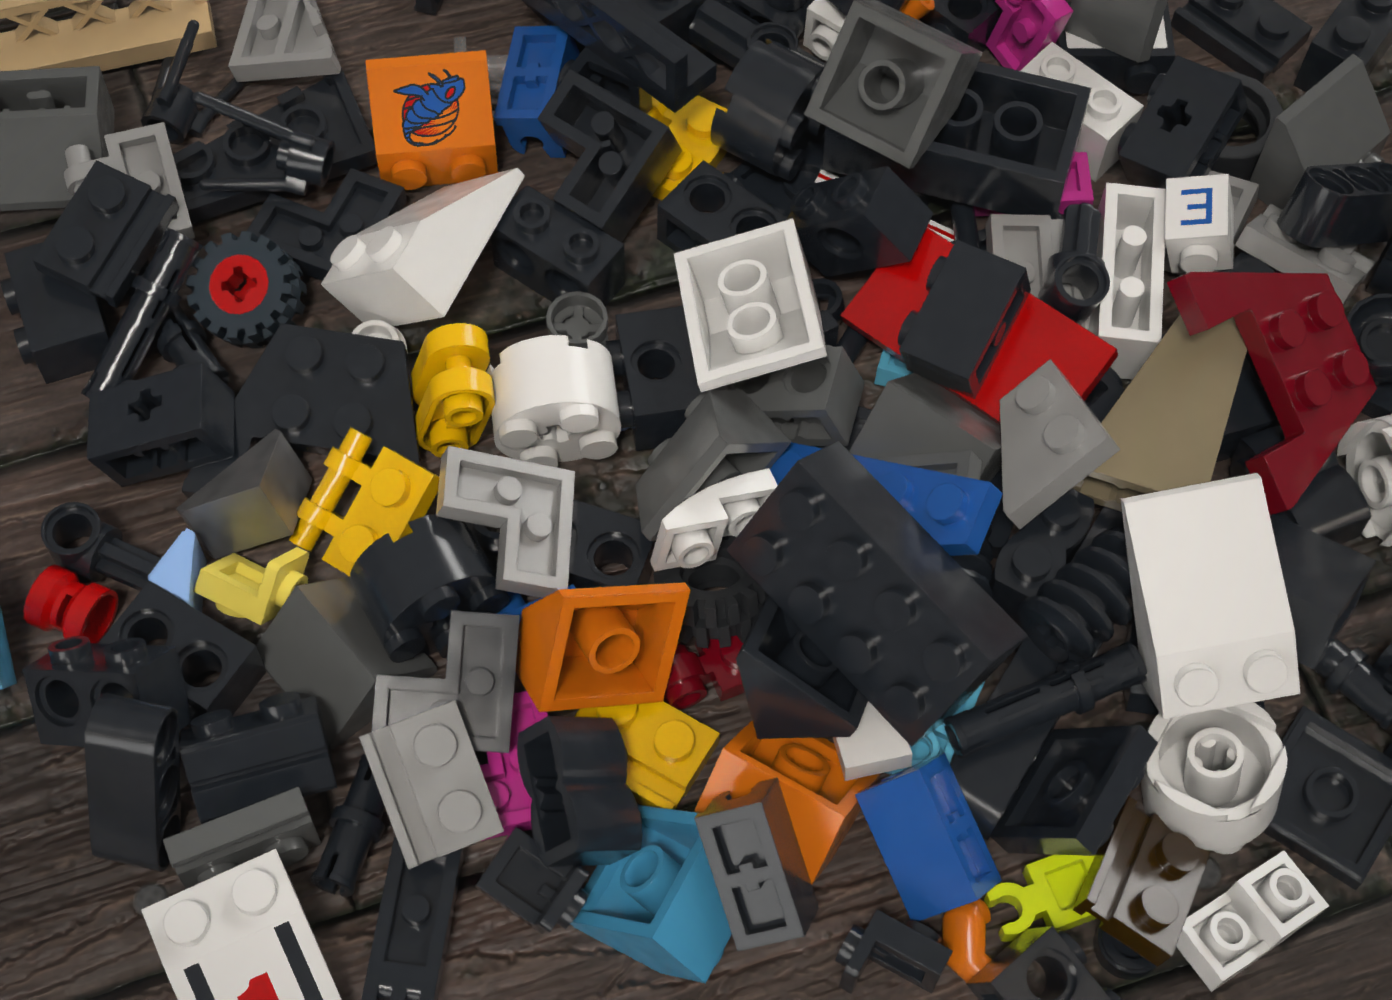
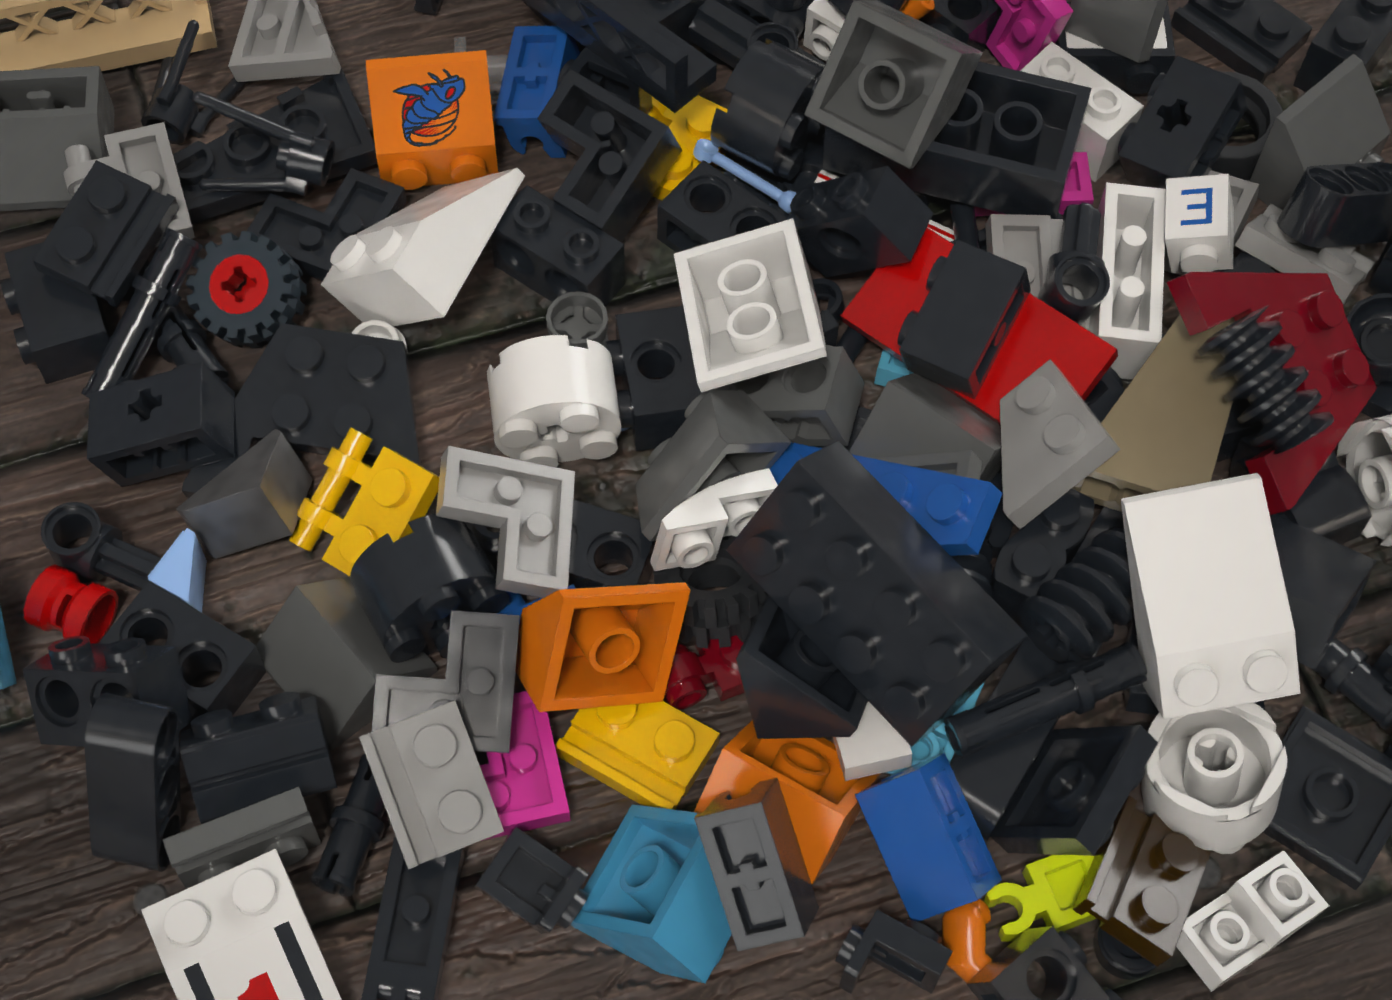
(250, 590): light yellow bracket -> none
(452, 388): yellow brick -> none
(579, 791): black brick -> none
(708, 152): none -> light blue hinge
(1265, 382): none -> black piece

